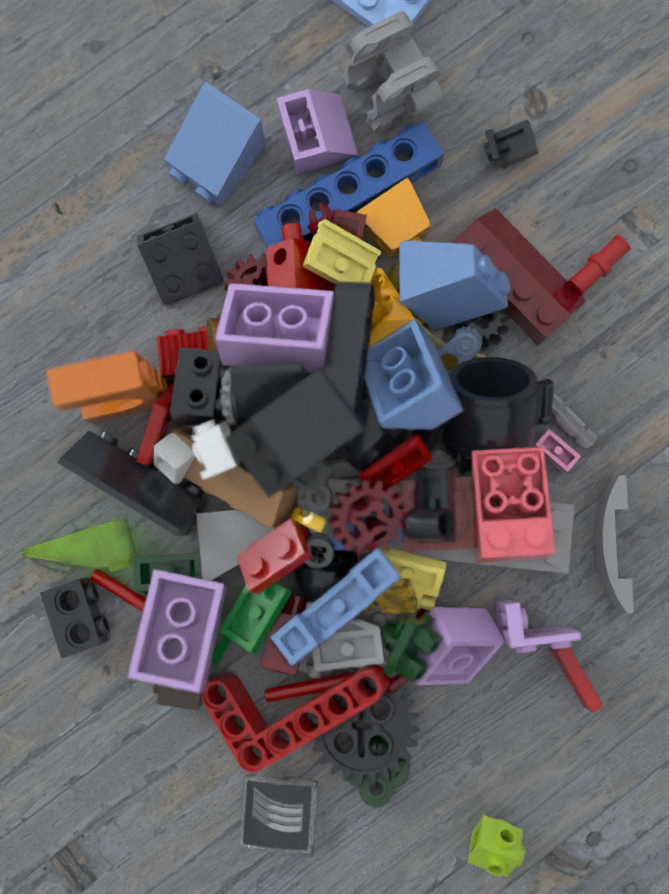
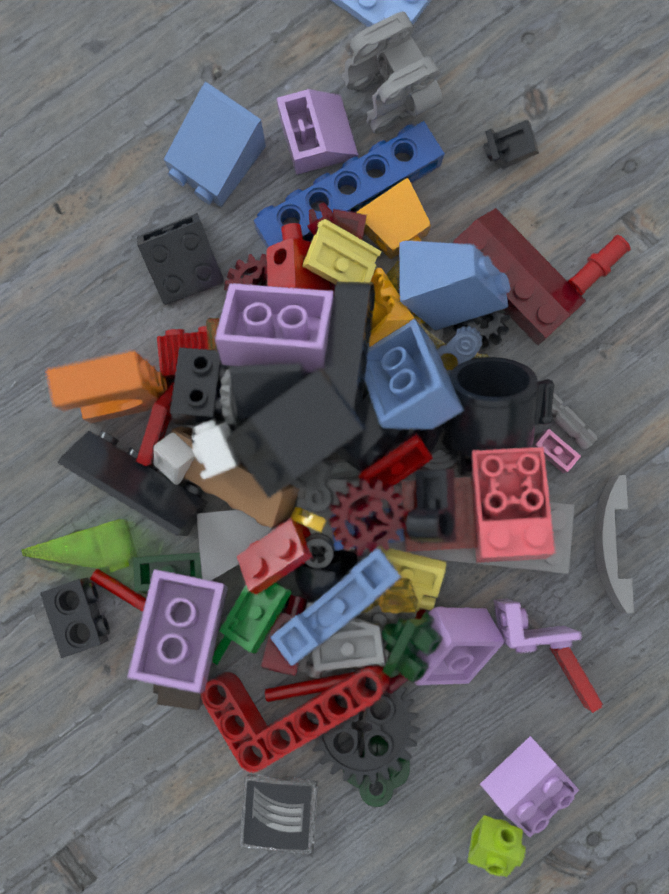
(529, 787): none -> lavender slope

